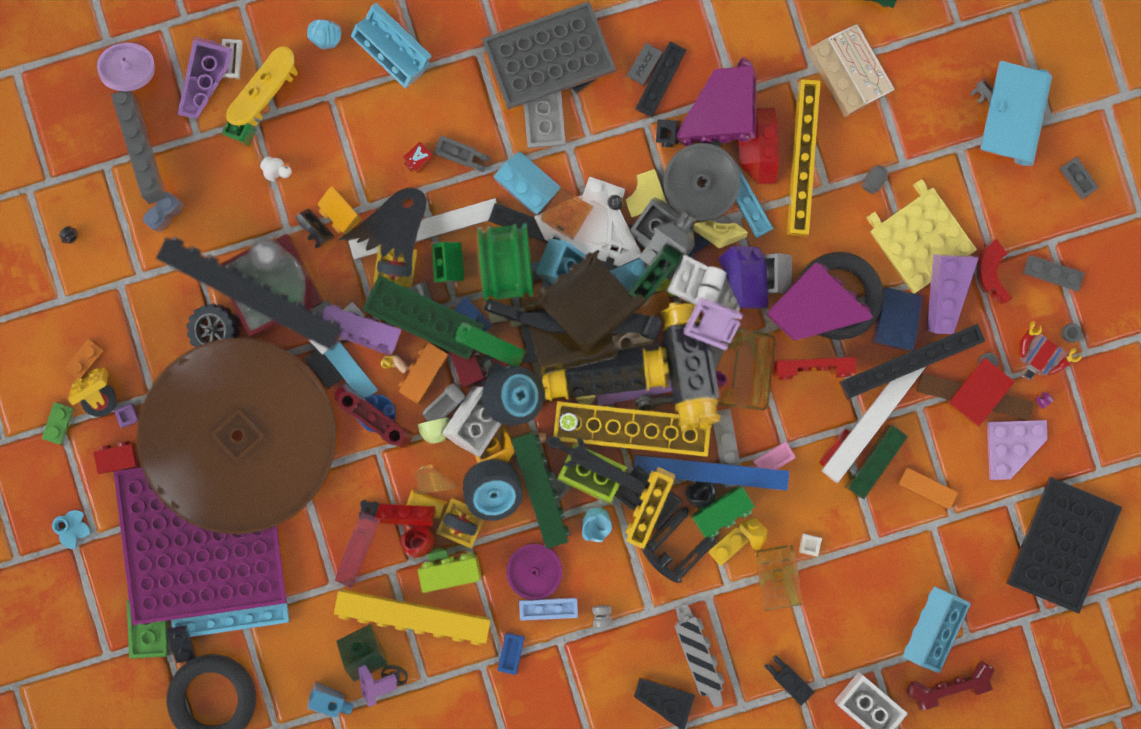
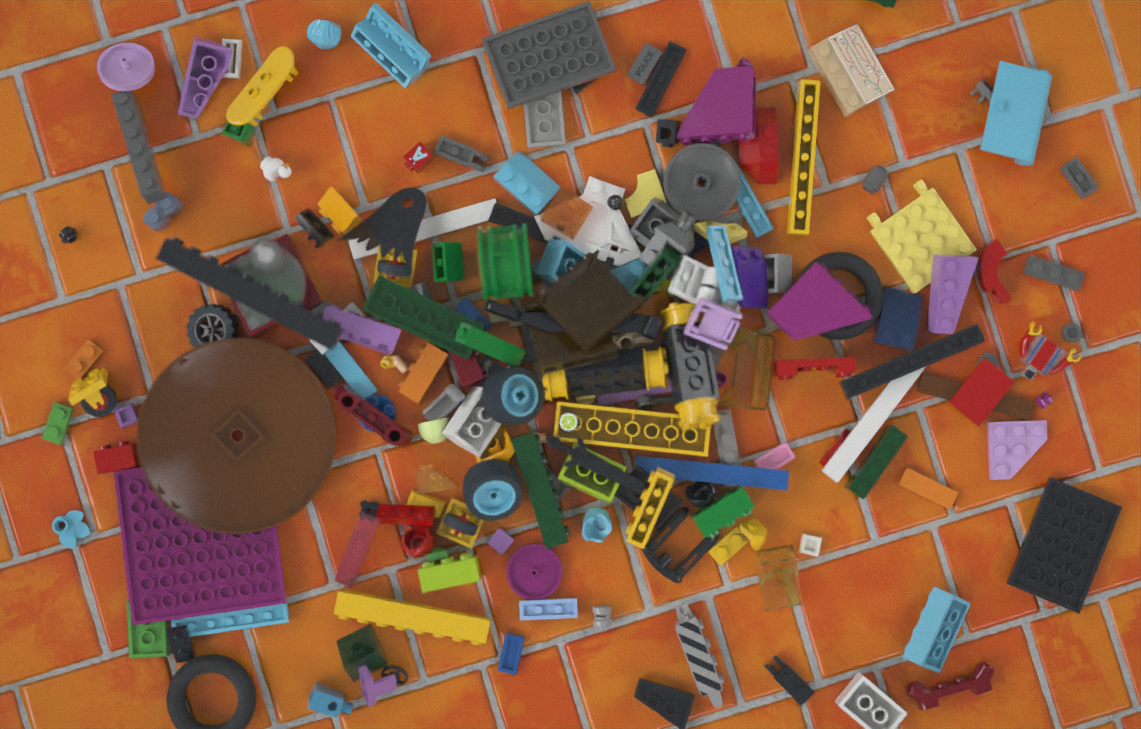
(500, 541): none -> medium lavender tile
(724, 263): none -> medium azure tile

